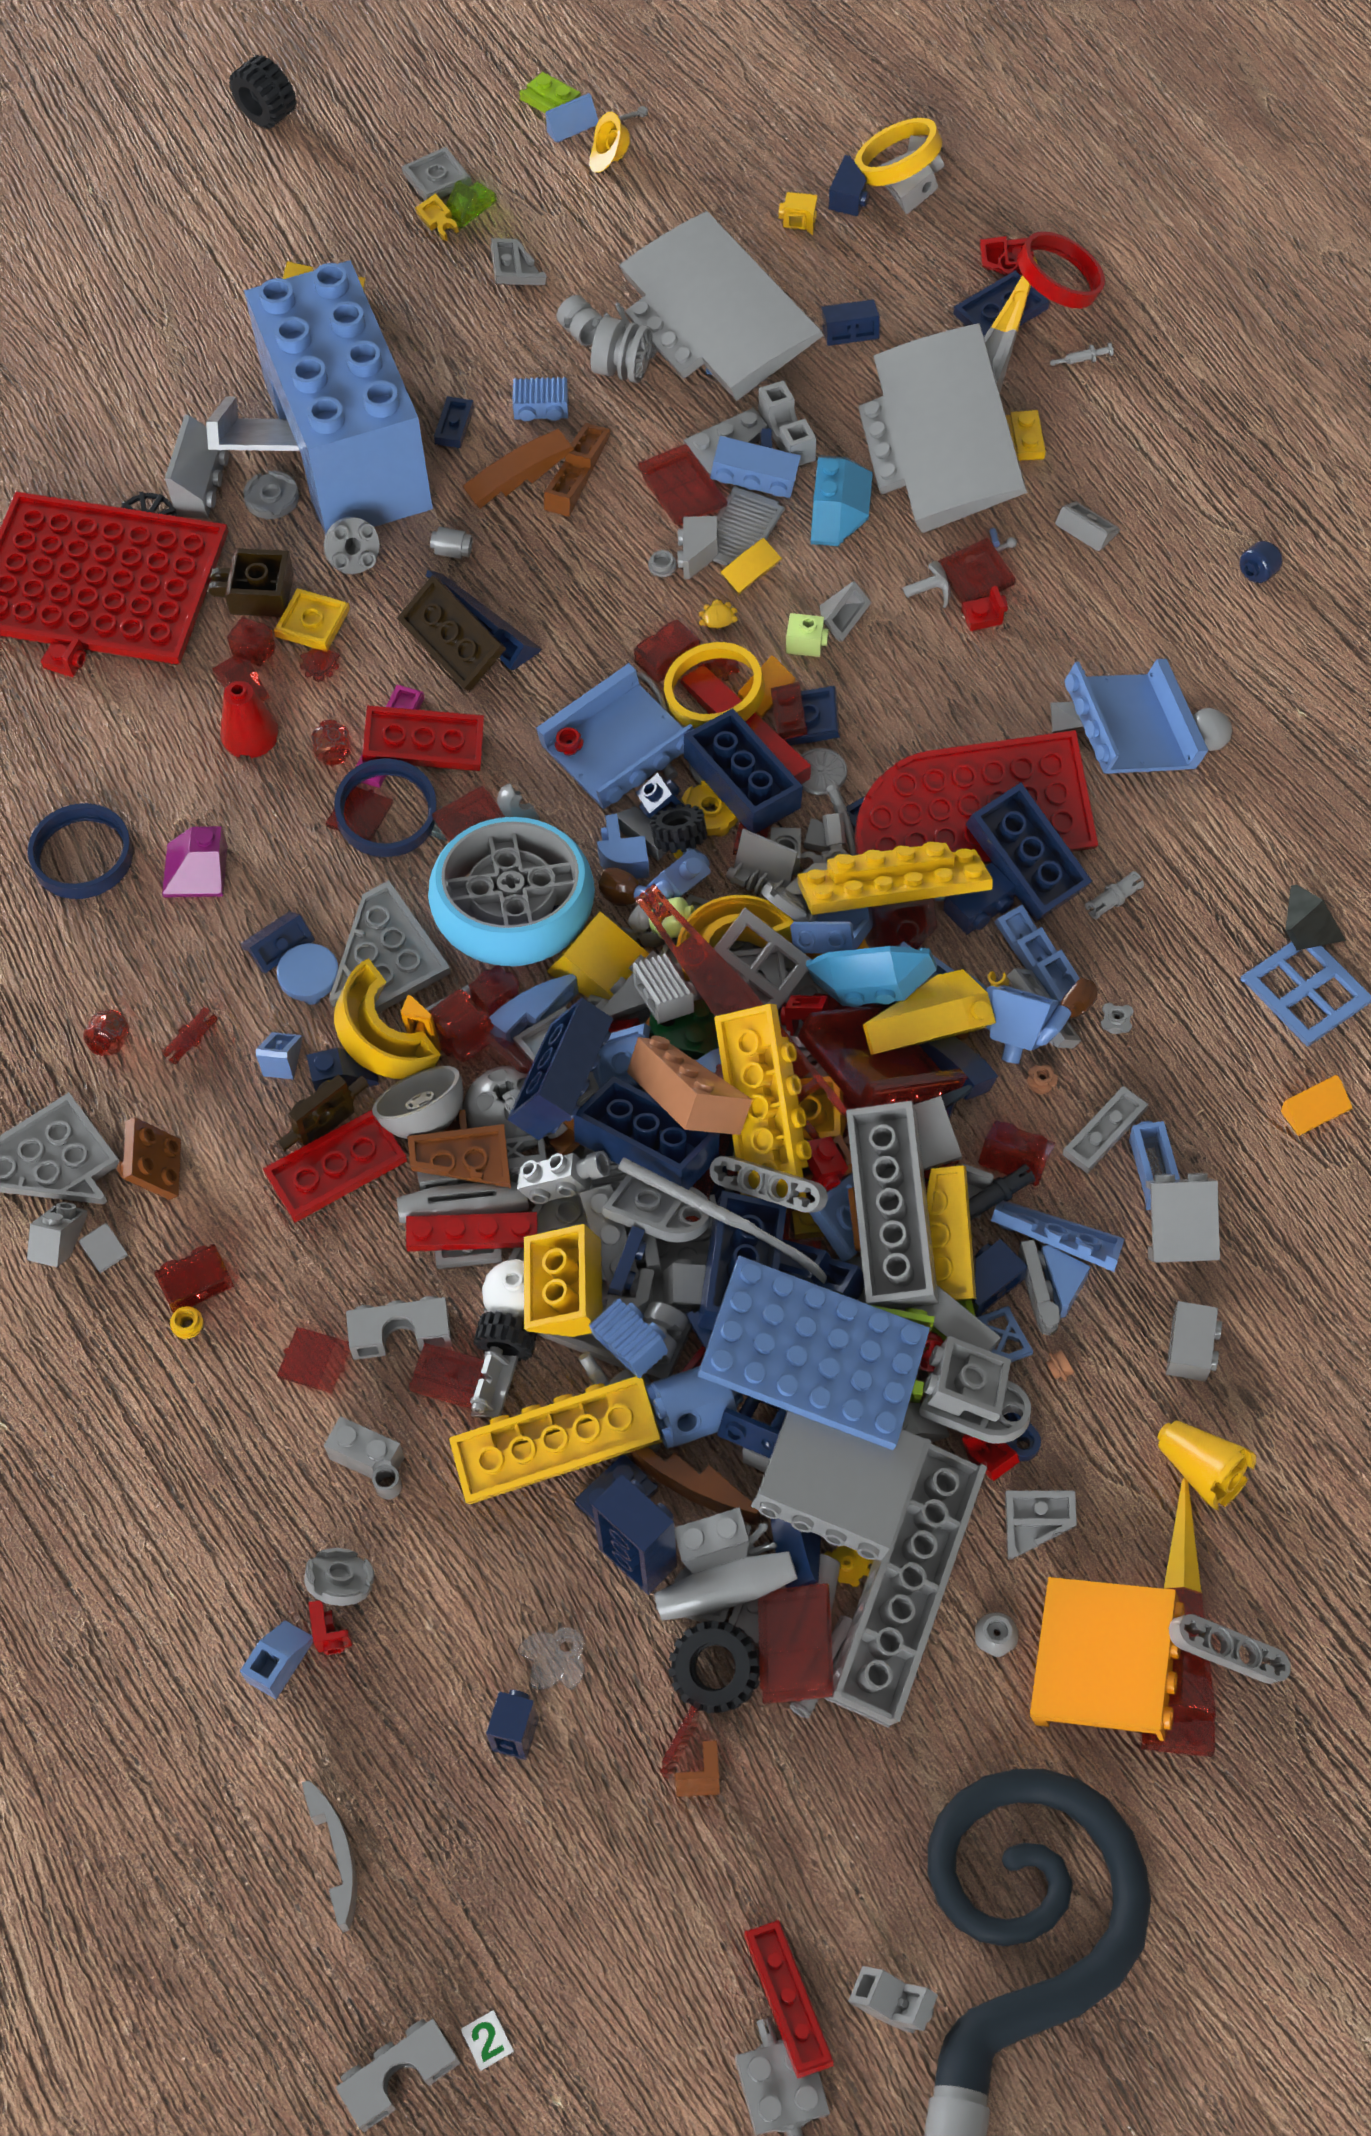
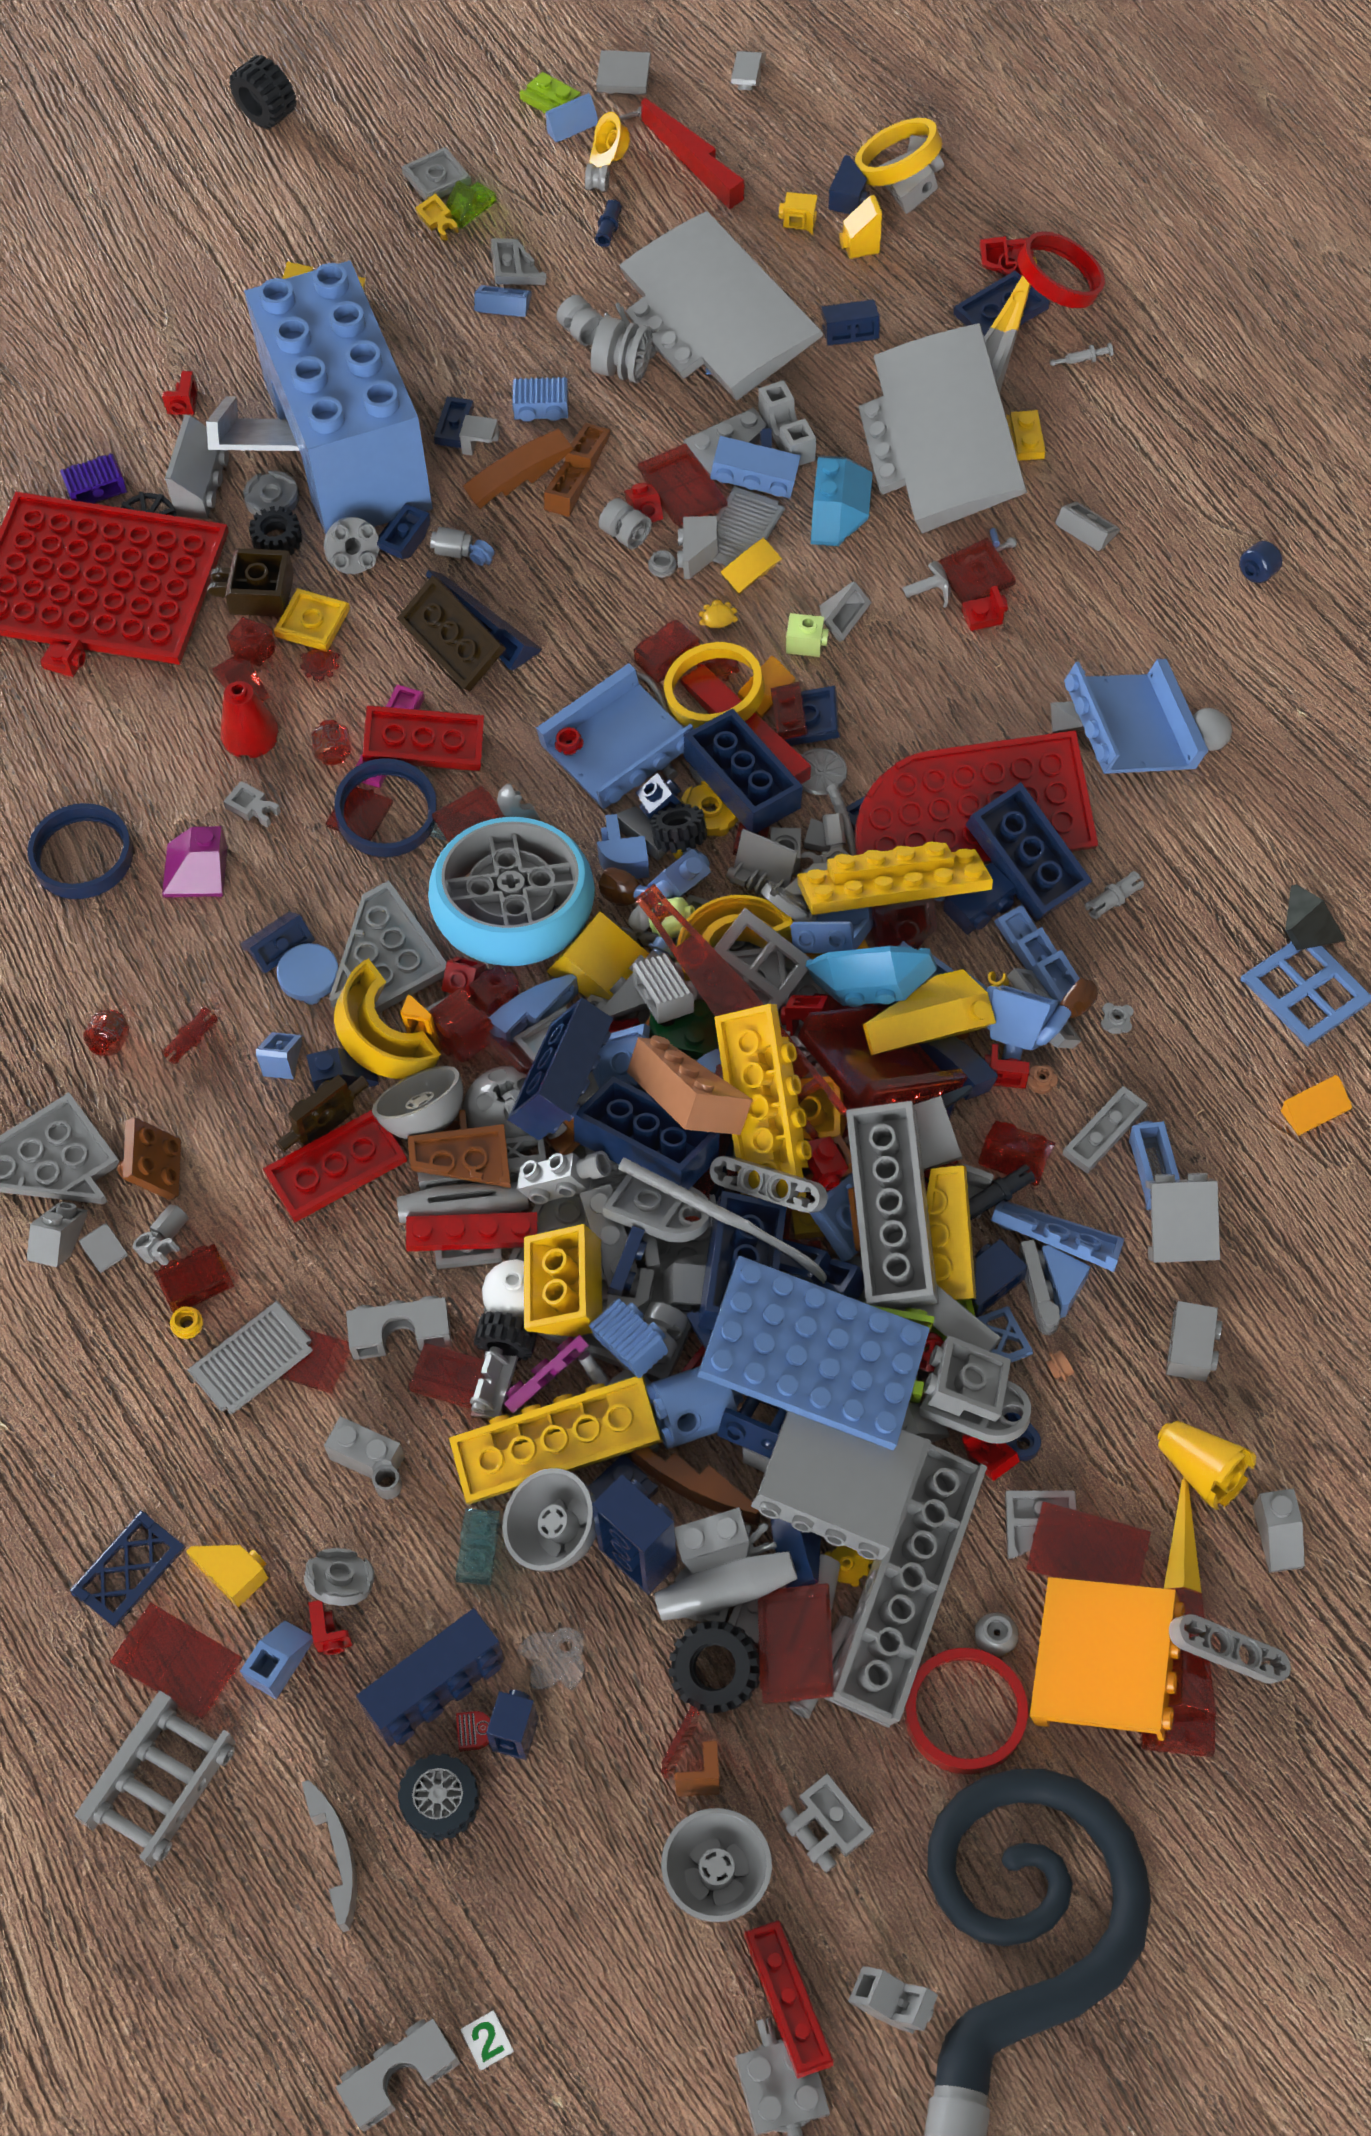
(94, 480): none -> dark purple brick
(132, 1595): none -> dark blue window
(141, 1747): none -> light grey fence
(158, 1243): none -> light grey bar
(176, 1660): none -> clear red piece
(184, 398): none -> red bracket
(231, 1569): none -> yellow slope
(250, 802): none -> light grey plate
(251, 1358): none -> light grey window
(272, 521): none -> black tyre
(405, 532): none -> dark blue slope
(431, 1678): none -> dark blue brick
(438, 1797): none -> black wheel
(460, 973): none -> red bracket
(472, 1730): none -> red tile
(477, 430): none -> light grey panel
(478, 1546): none -> clear light blue slope
(481, 553): none -> medium blue plate
(502, 300): none -> medium blue slope
(545, 1372): none -> magenta wing
(549, 1520): none -> light grey piece
(597, 177): none -> light grey wheel
(608, 223): none -> dark blue pin
(623, 72): none -> light grey tile
(625, 523): none -> light grey wheel
(646, 500): none -> red bracket
(661, 947): none -> medium blue plate
(695, 154): none -> red slope
(724, 1845): none -> light grey piece
(747, 69): none -> light grey slope
(836, 1817): none -> light grey plate
(862, 230): none -> yellow slope
(949, 1762): none -> red piece
(1010, 1071): none -> red bracket
(1086, 1547): none -> clear red piece
(1280, 1530): none -> light grey slope

